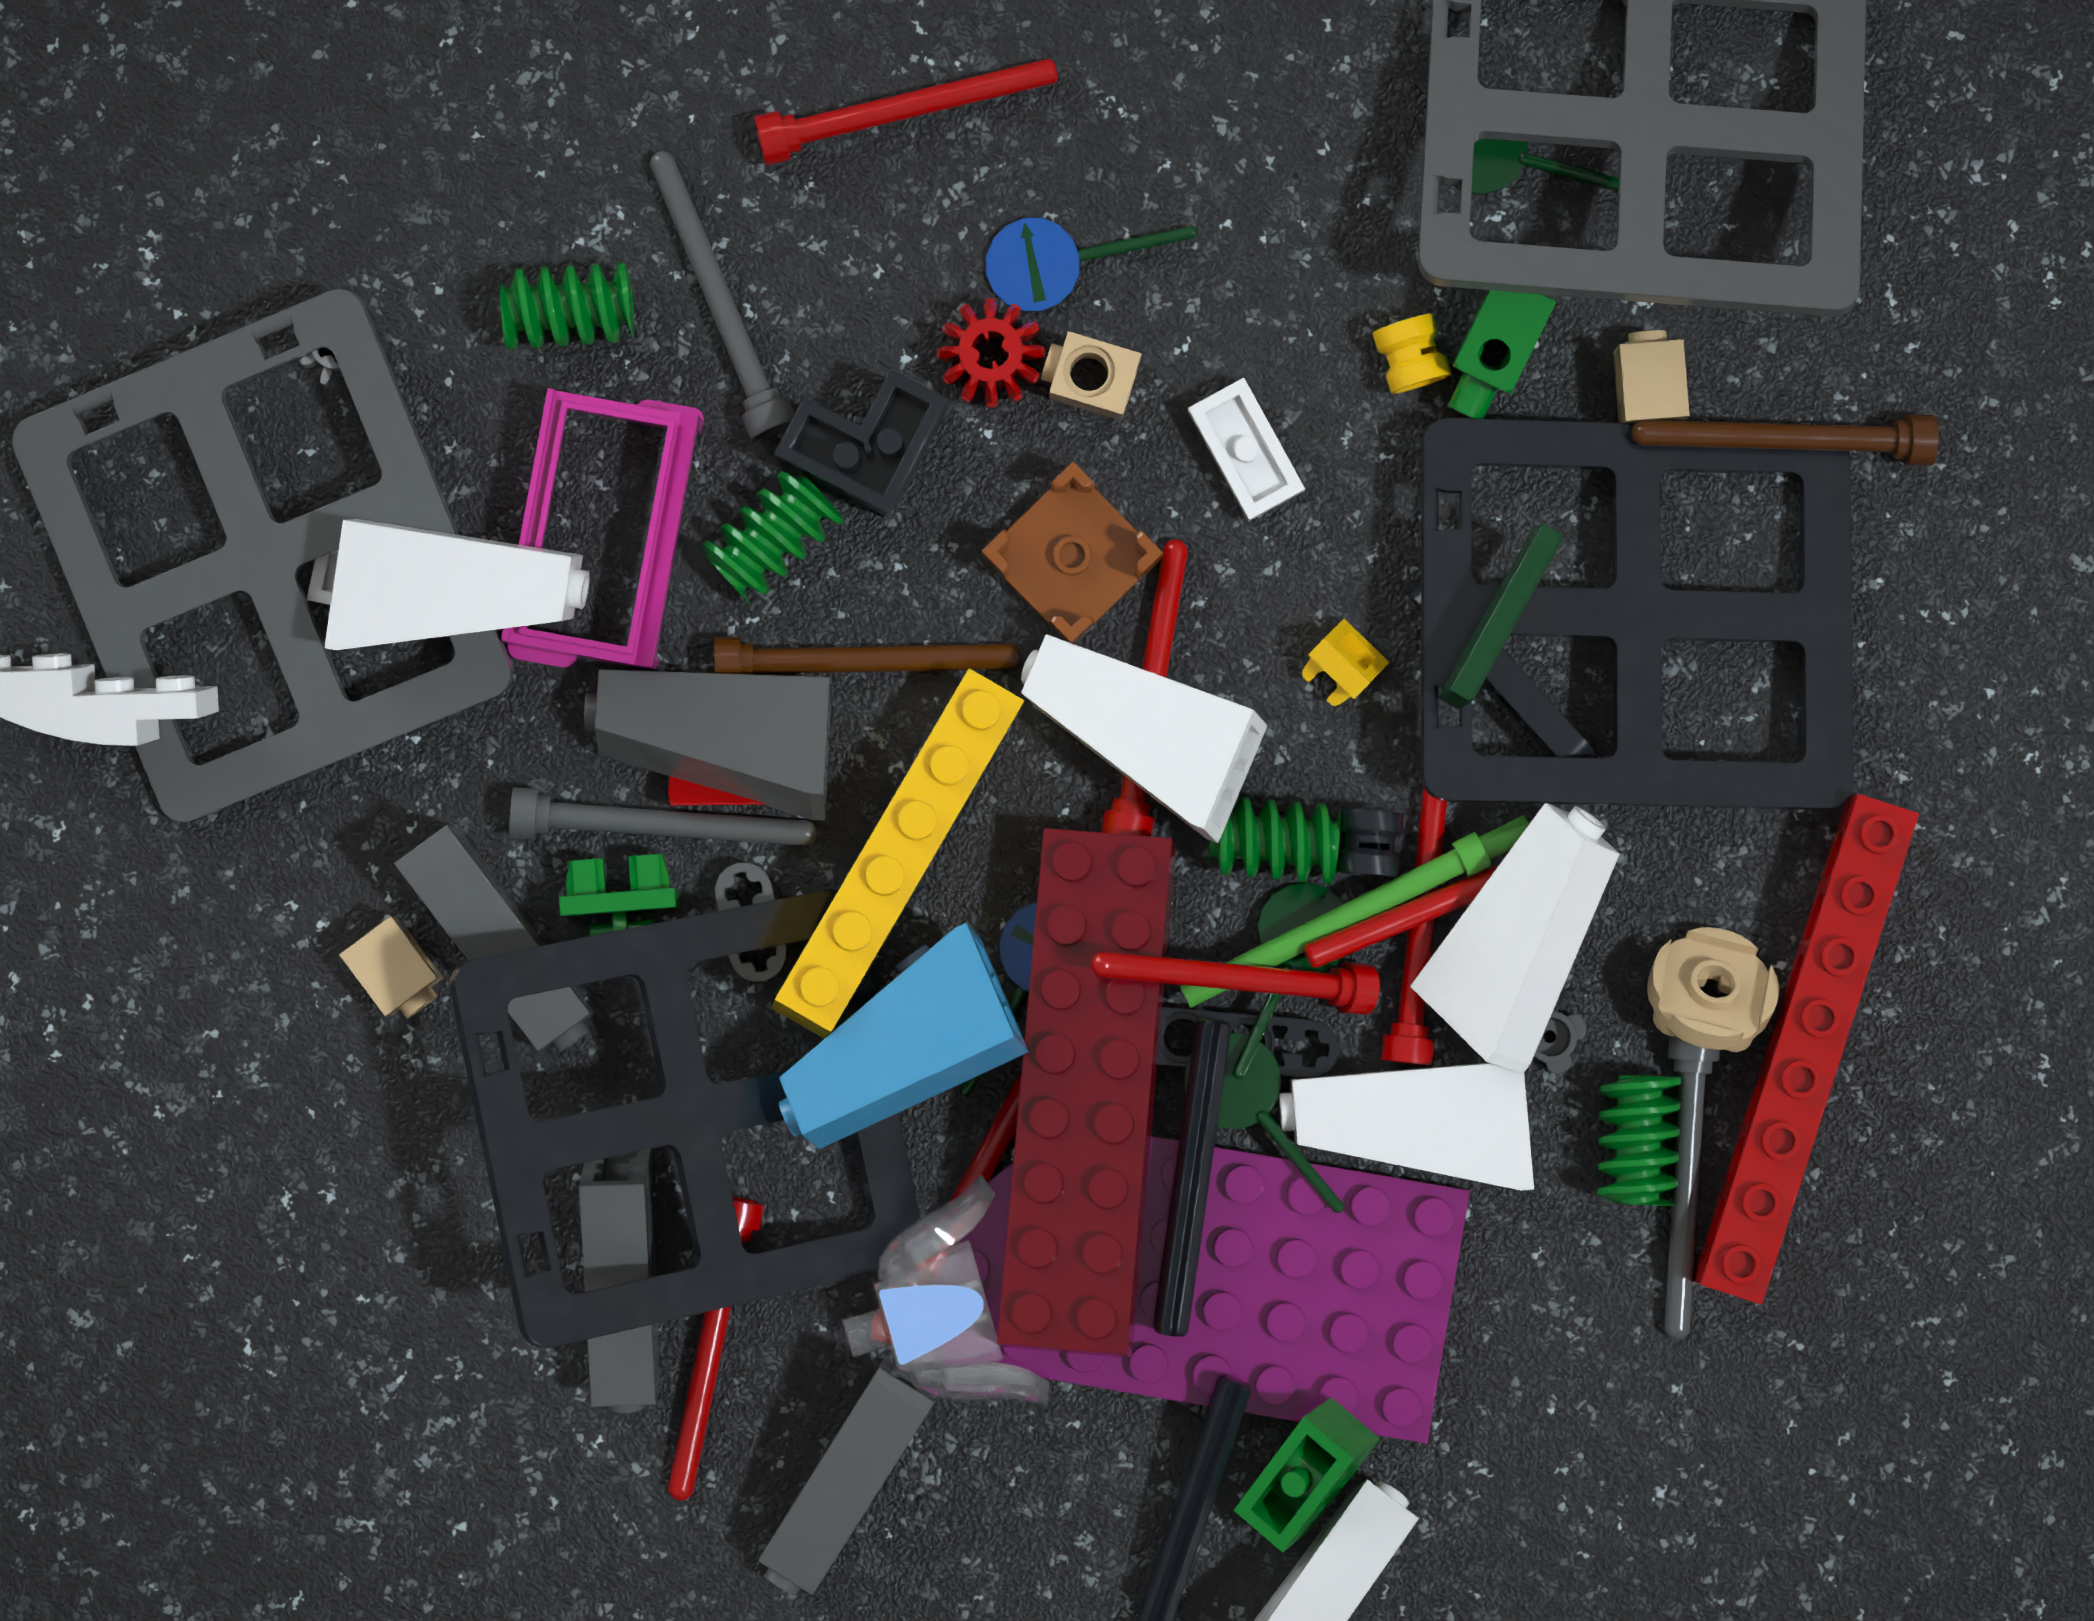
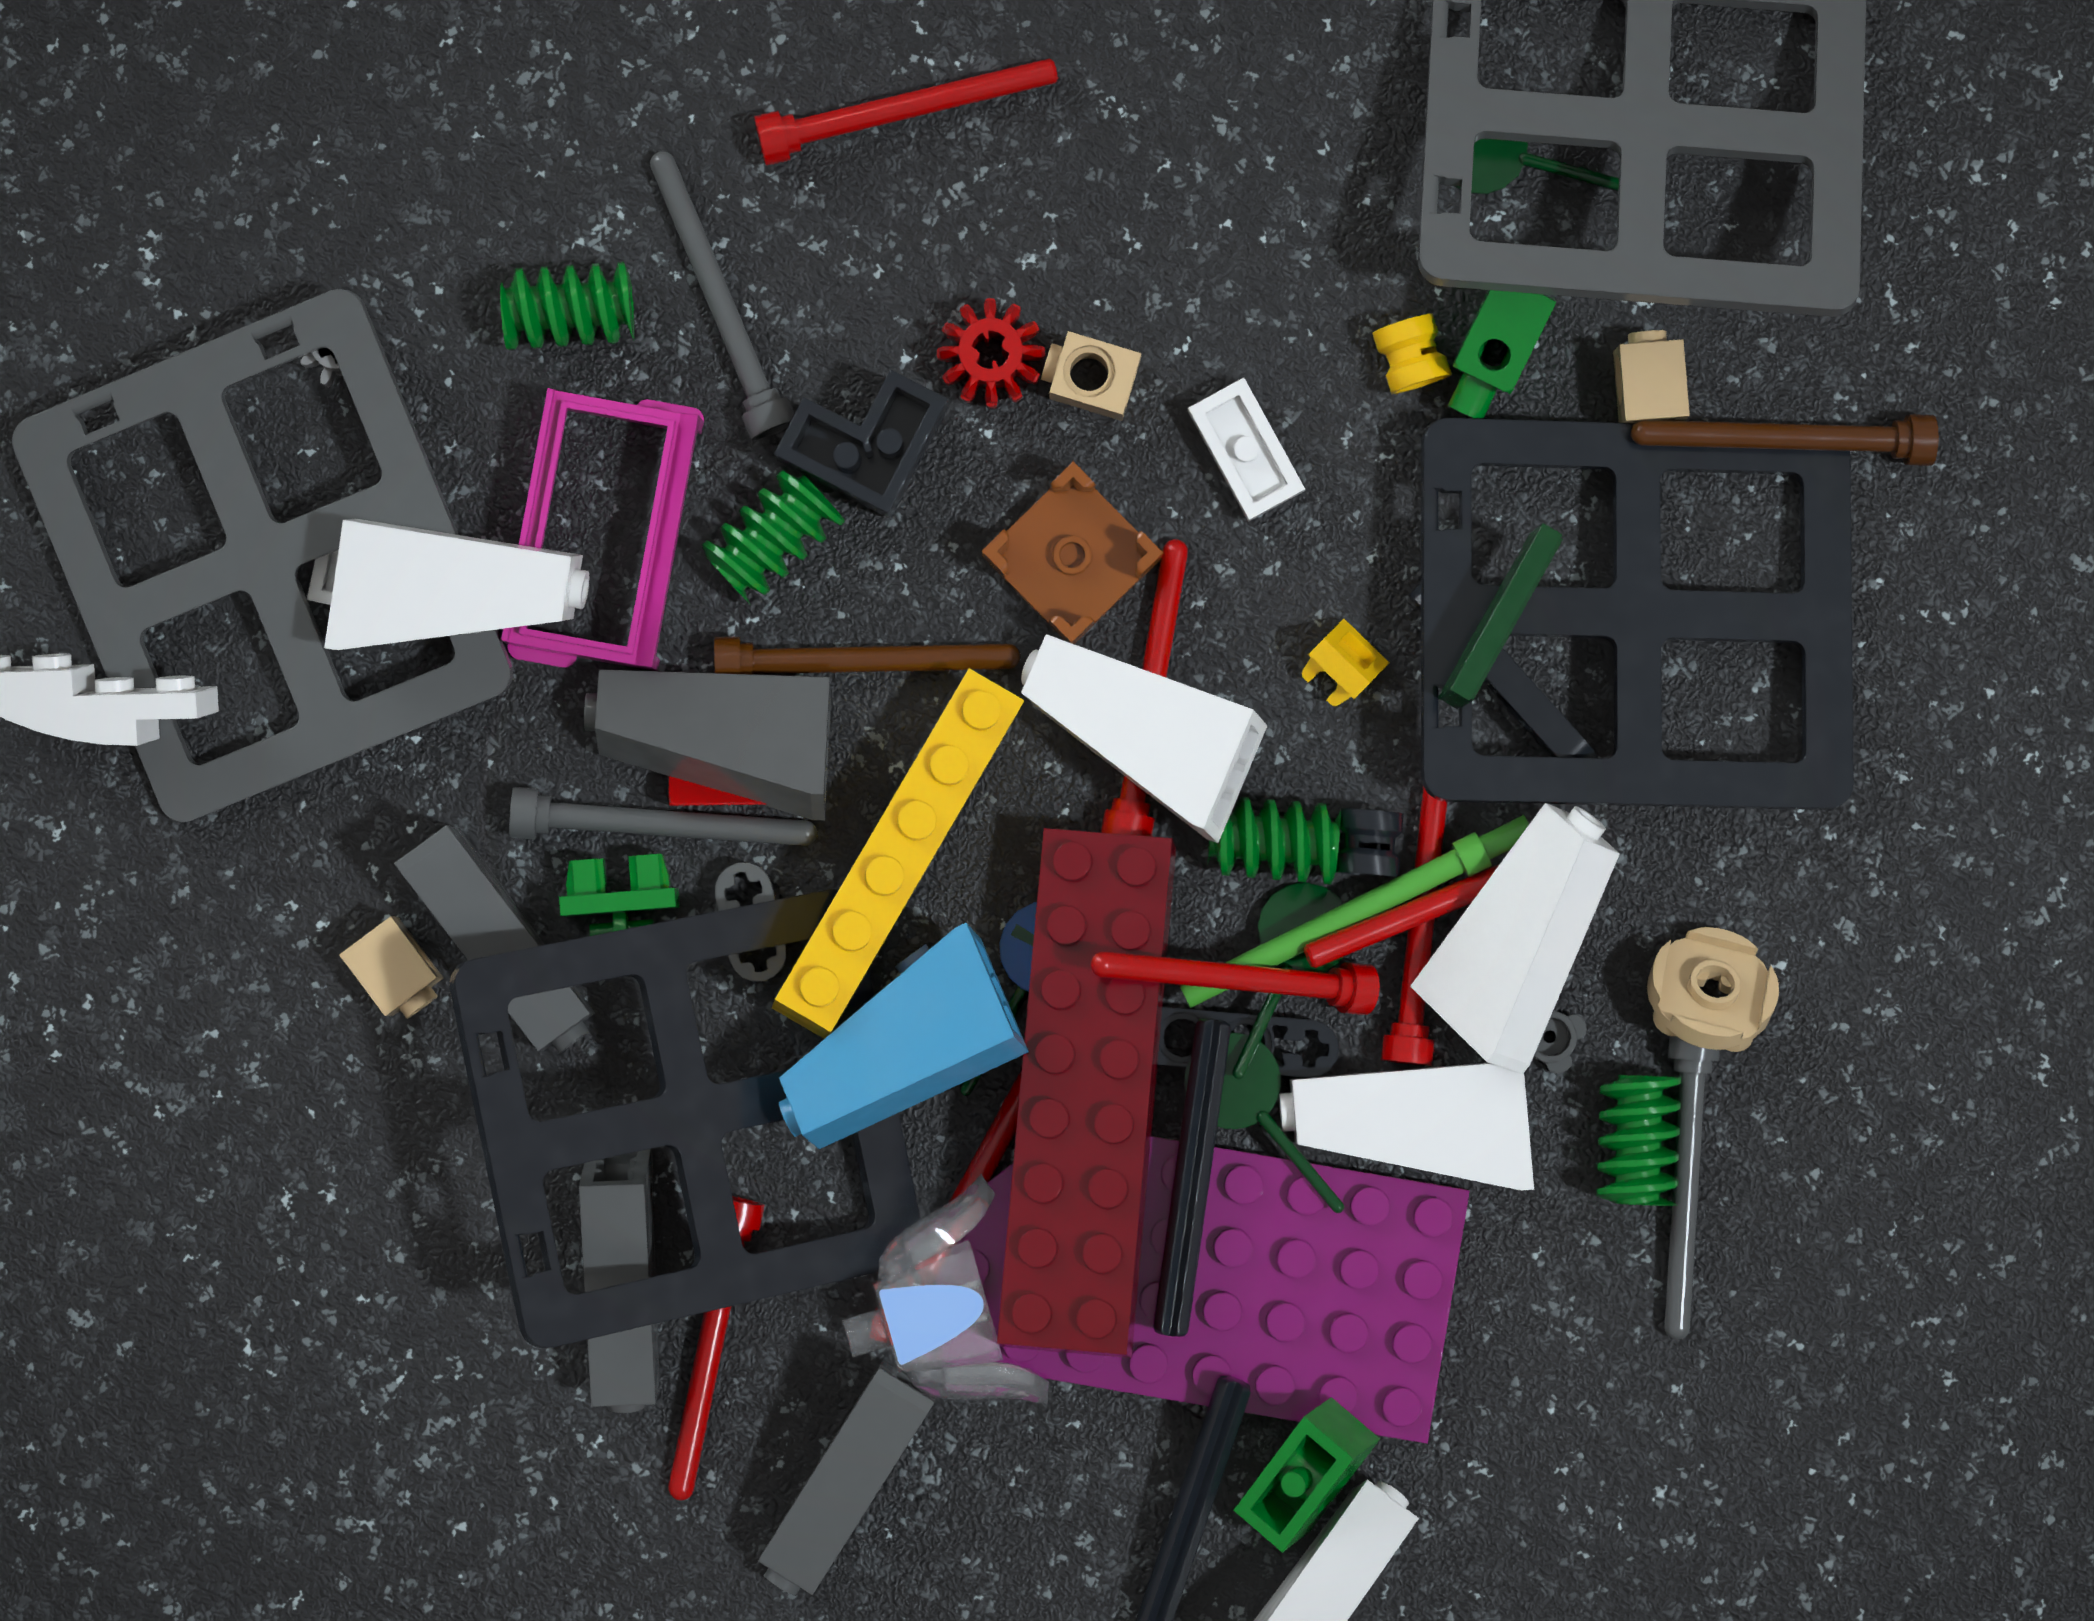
(1039, 263): blue piece -> none
(1805, 1047): red brick -> none

